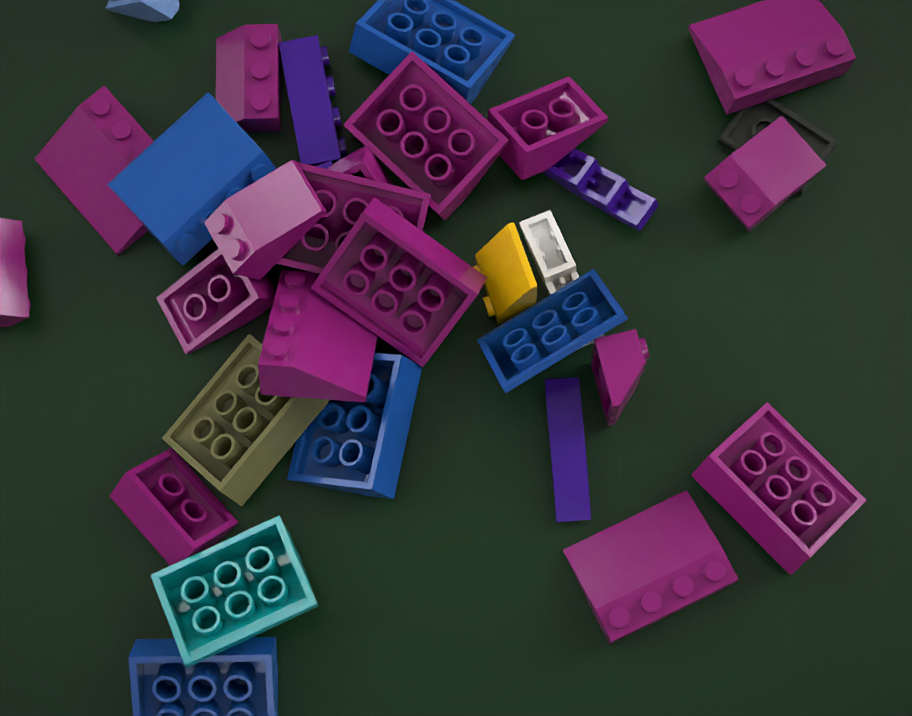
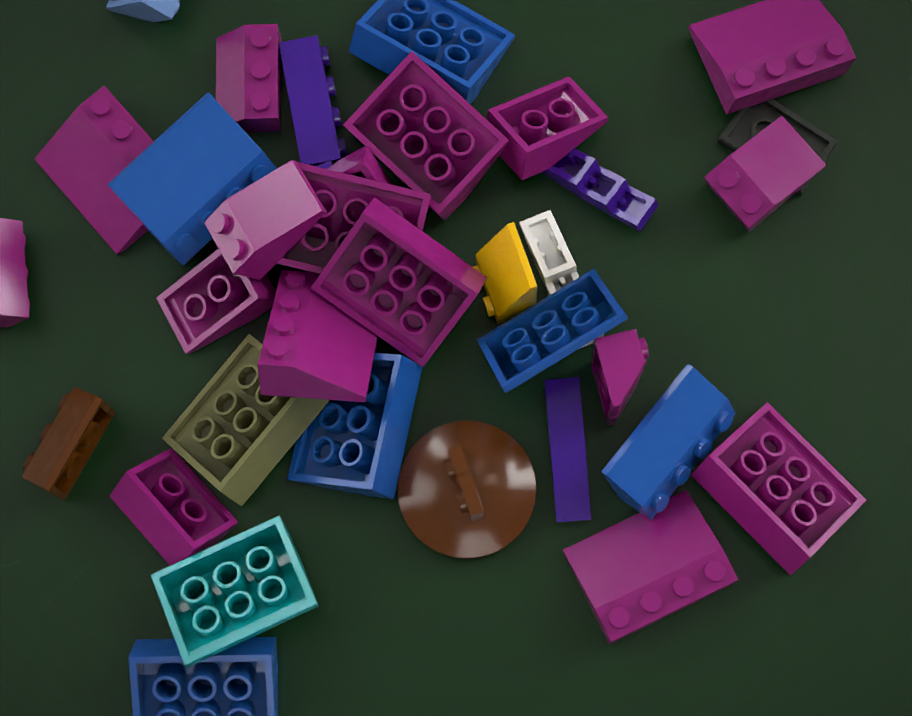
(68, 442): none -> reddish brown slope
(467, 489): none -> reddish brown bracket
(669, 442): none -> blue slope

